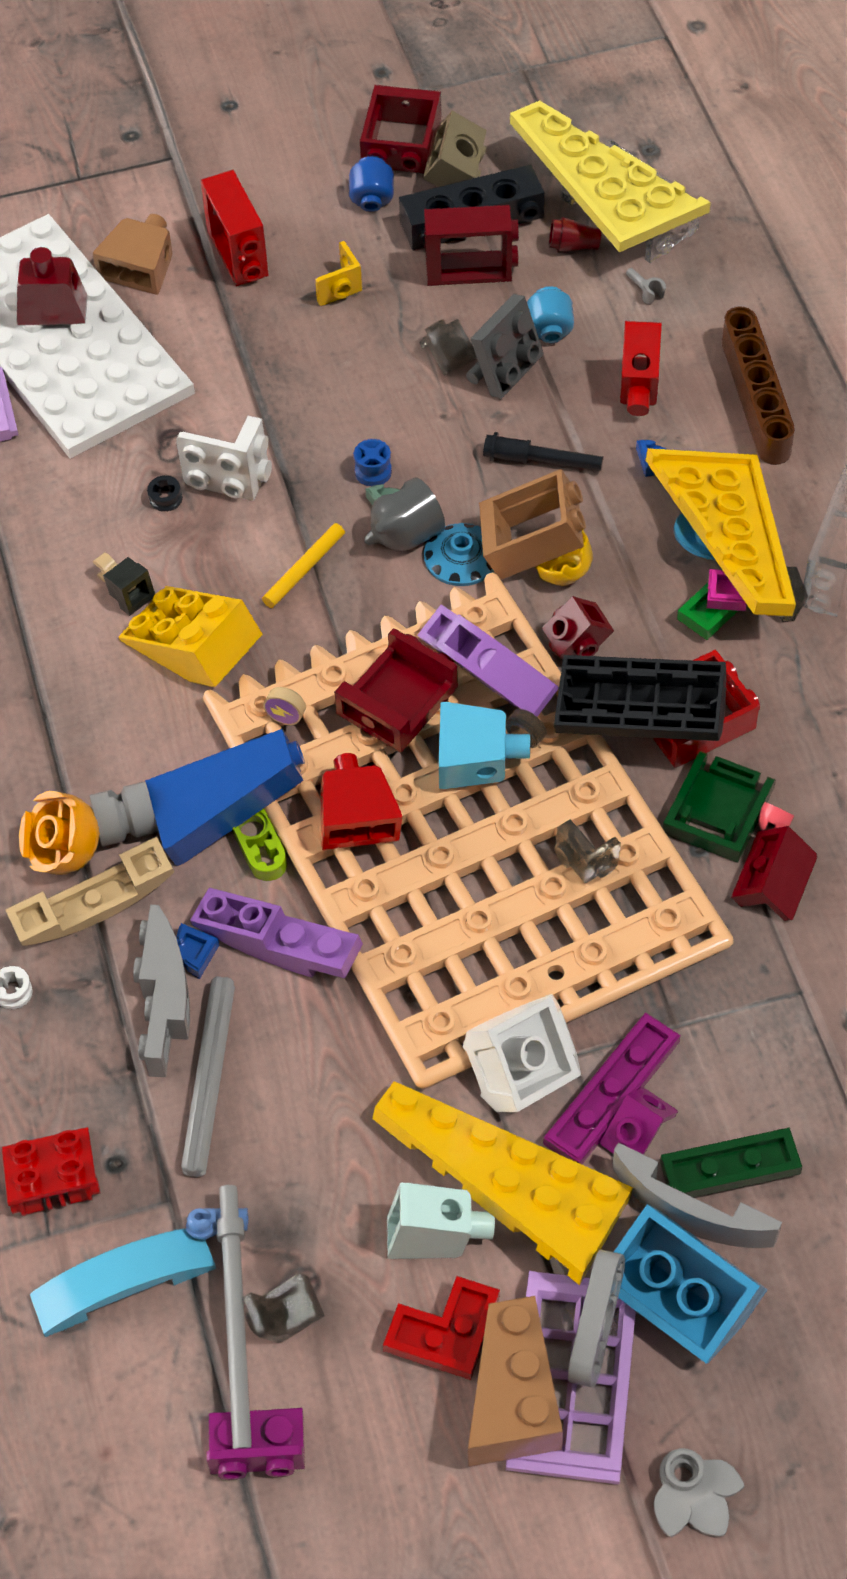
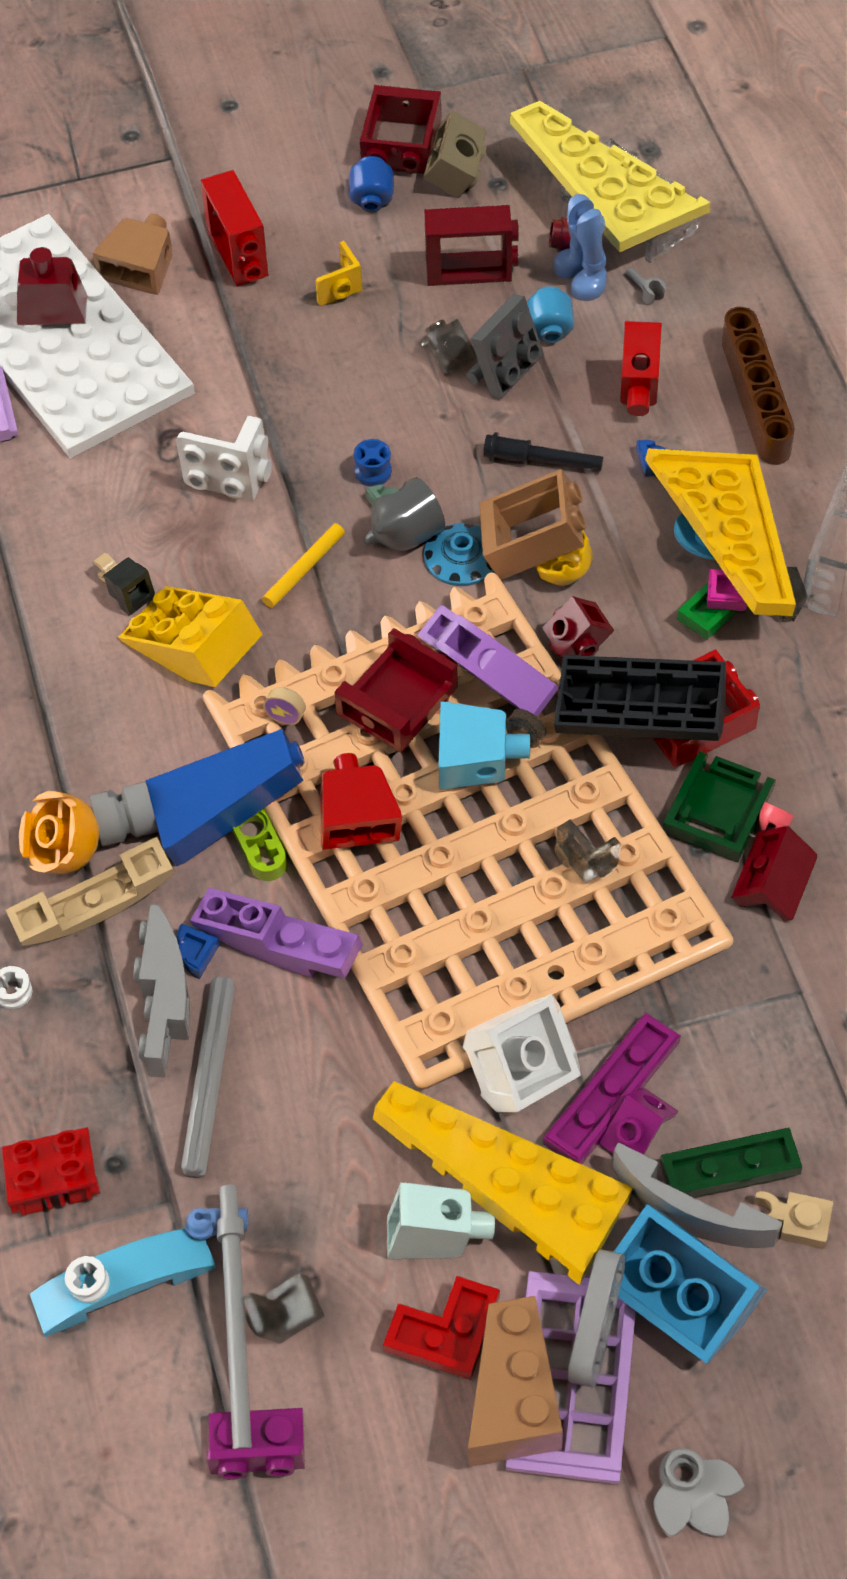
(72, 1280): none -> white bush
(164, 483): black bush -> none
(511, 187): black brick -> none
(585, 257): none -> medium blue piece
(802, 1217): none -> tan plate

